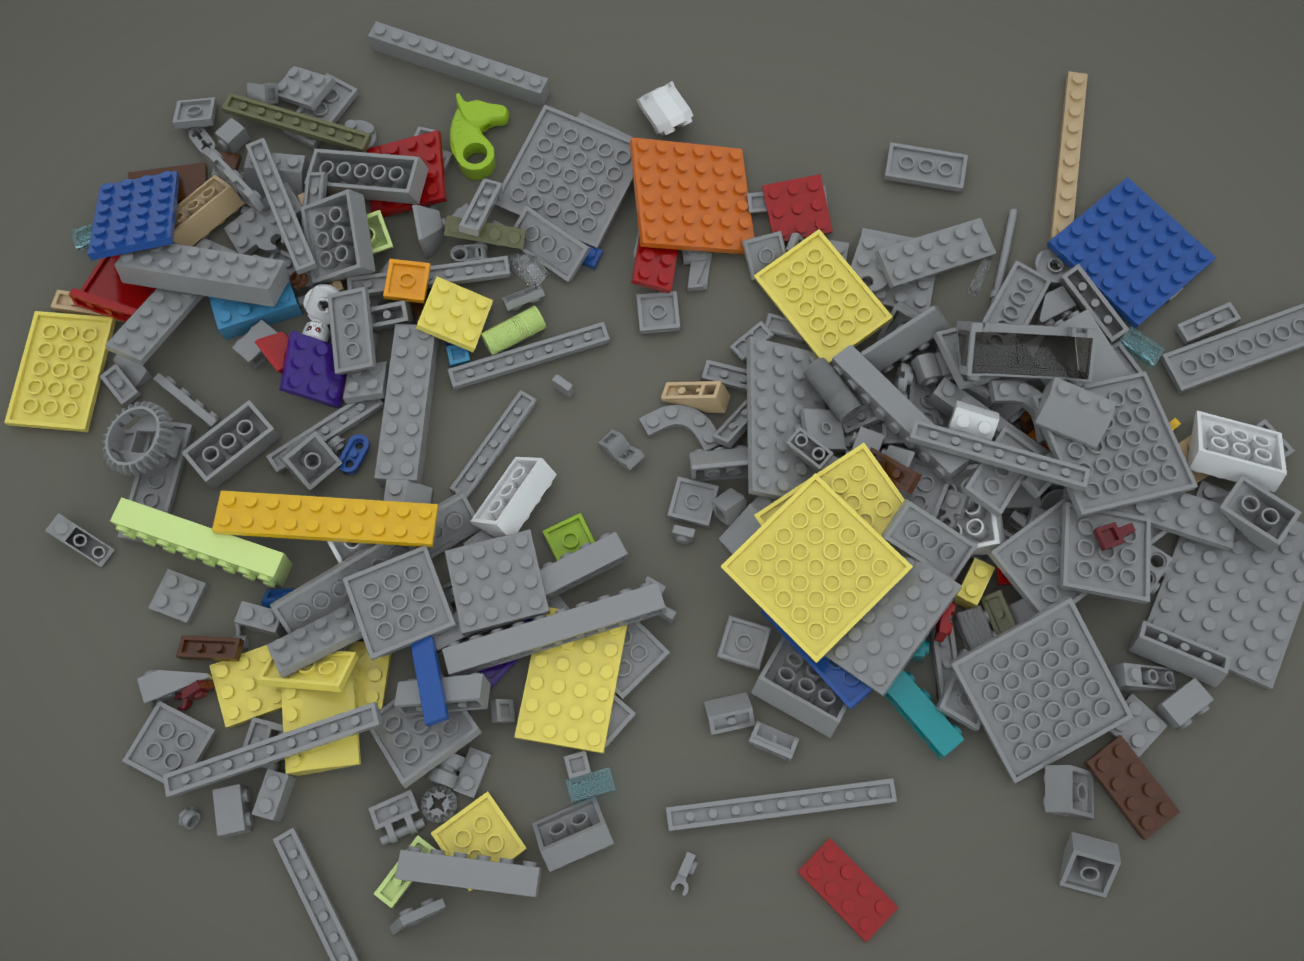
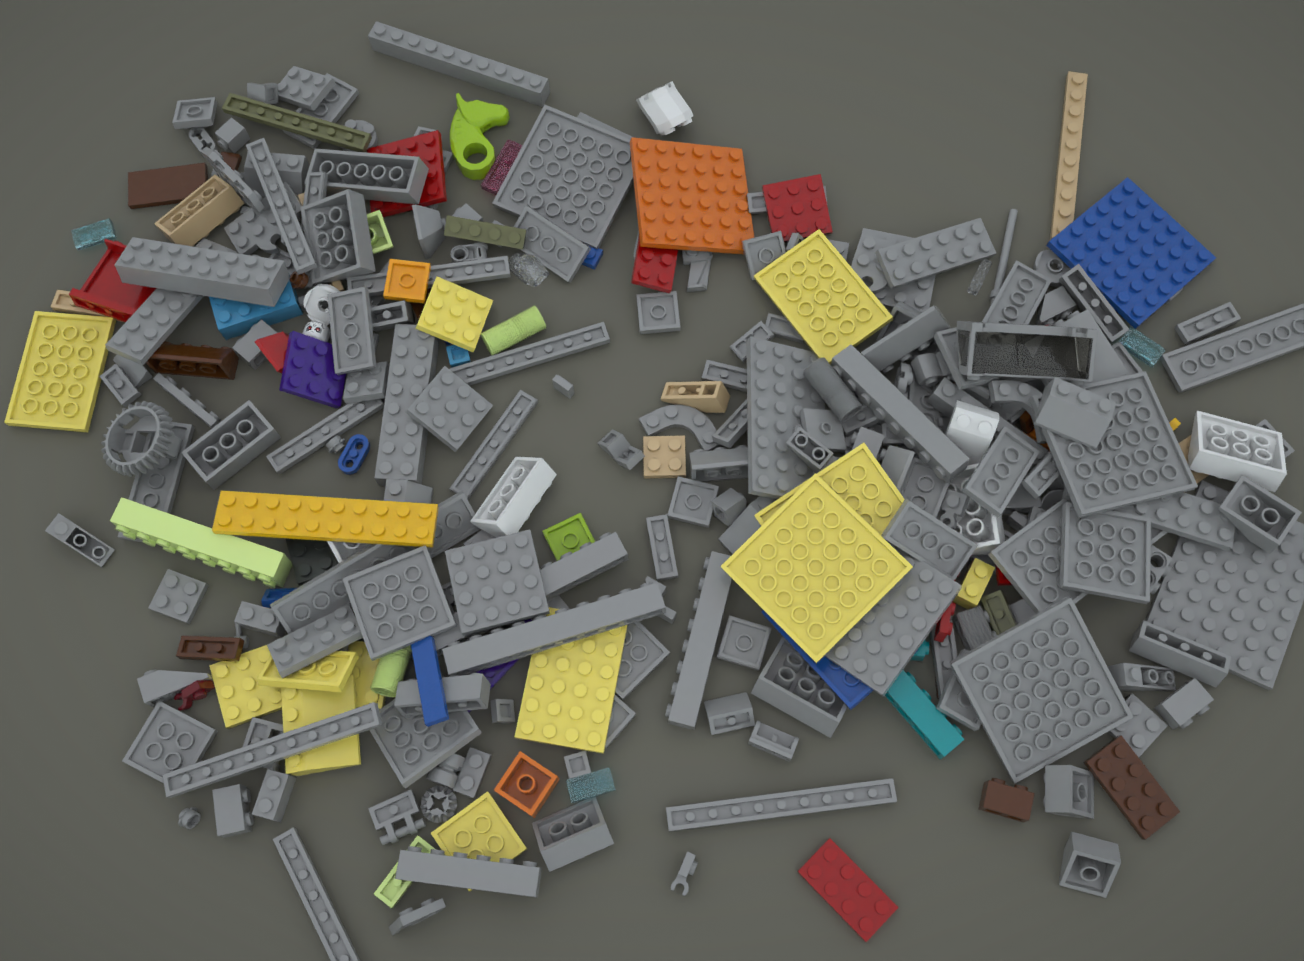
(134, 215): blue plate -> none
(194, 361): none -> reddish brown slope
(309, 460): light grey slope -> none
(310, 558): none -> pearl dark grey plate
(390, 672): none -> yellowish green piece
(449, 408): none -> light grey plate
(480, 207): light grey plate -> none
(501, 167): none -> clear pink plate
(517, 299): light grey plate -> none
(527, 784): none -> orange brick
(662, 547): none -> light grey plate
(664, 457): none -> tan plate
(683, 534): light grey plate -> none
(701, 643): none -> light grey brick
(900, 475): reddish brown plate -> none
(926, 167): light grey plate -> none
(1000, 455): light grey plate -> none
(1006, 800): none -> reddish brown brick
(1112, 536): dark red plate -> none

